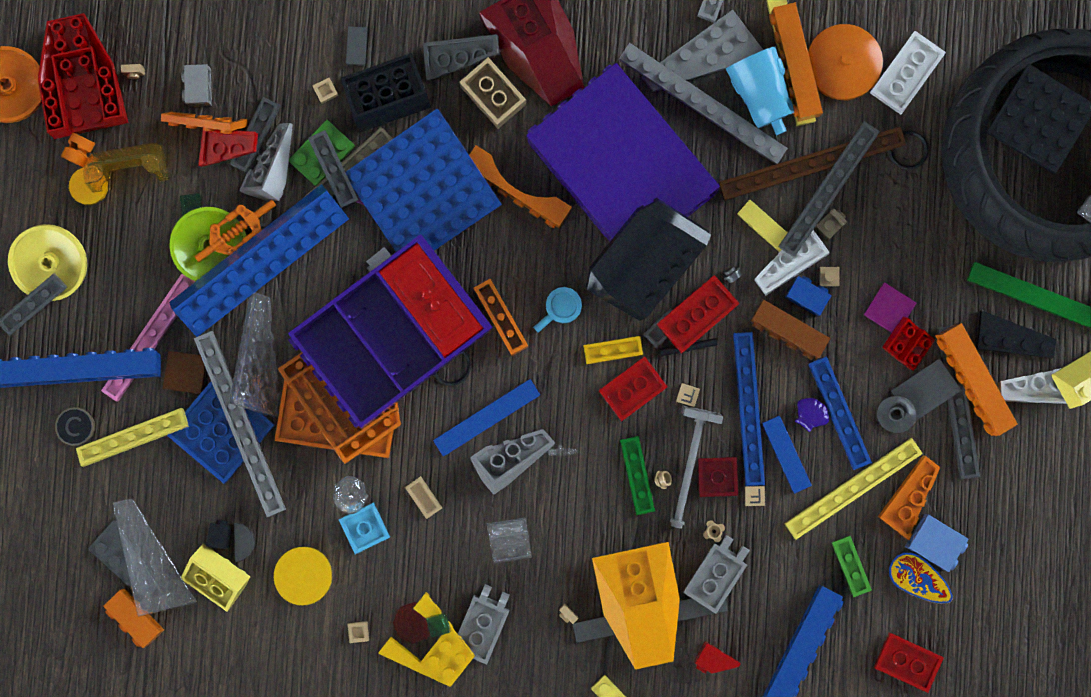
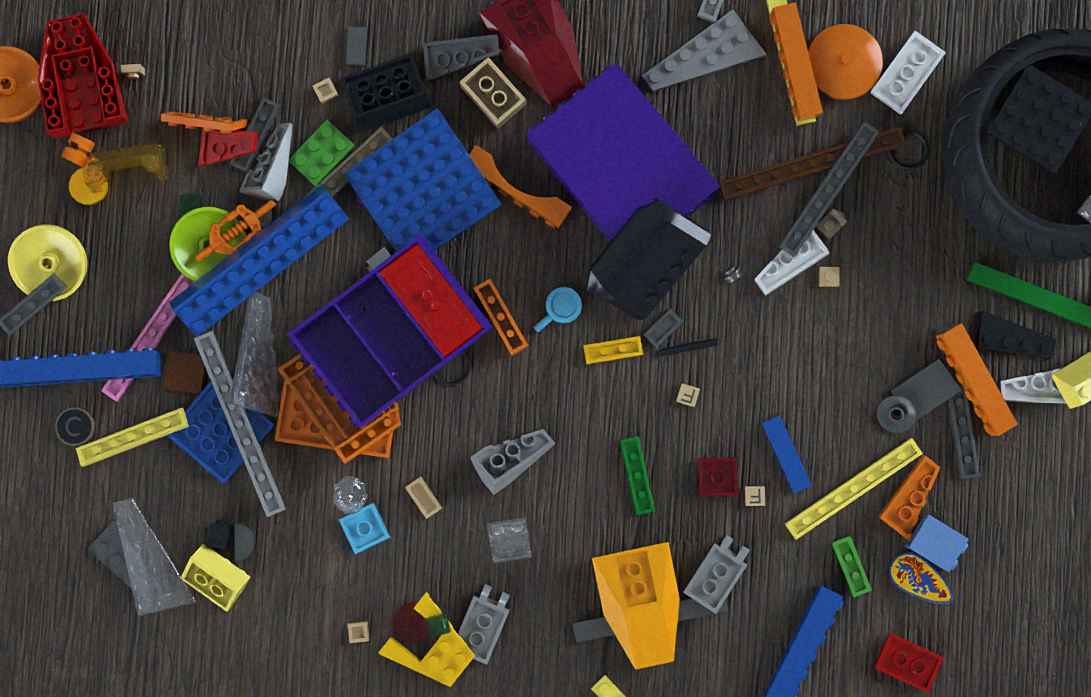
(142, 628): orange brick -> none
(197, 85): light grey brick -> none
(303, 575): yellow tile -> none
(333, 168): dark grey plate -> none
(486, 417): blue tile -> none
(561, 451): clear helmet -> none
(567, 614): tan plate -> none
(633, 388): red plate -> none
(663, 479): tan plate -> none
(697, 314): red plate -> none
(701, 417): light grey tile -> none
(703, 104): light grey plate -> none
(712, 526): tan plate -> none
(714, 660): red slope -> none
(748, 409): blue tile -> none
(762, 224): light yellow tile -> none
(763, 88): medium azure torso -> none
(790, 329): dark orange brick -> none
(808, 295): blue brick -> none
(811, 413): dark purple animal -> none
(839, 413): blue tile -> none
(889, 307): magenta tile -> none
(908, 343): red slope -> none

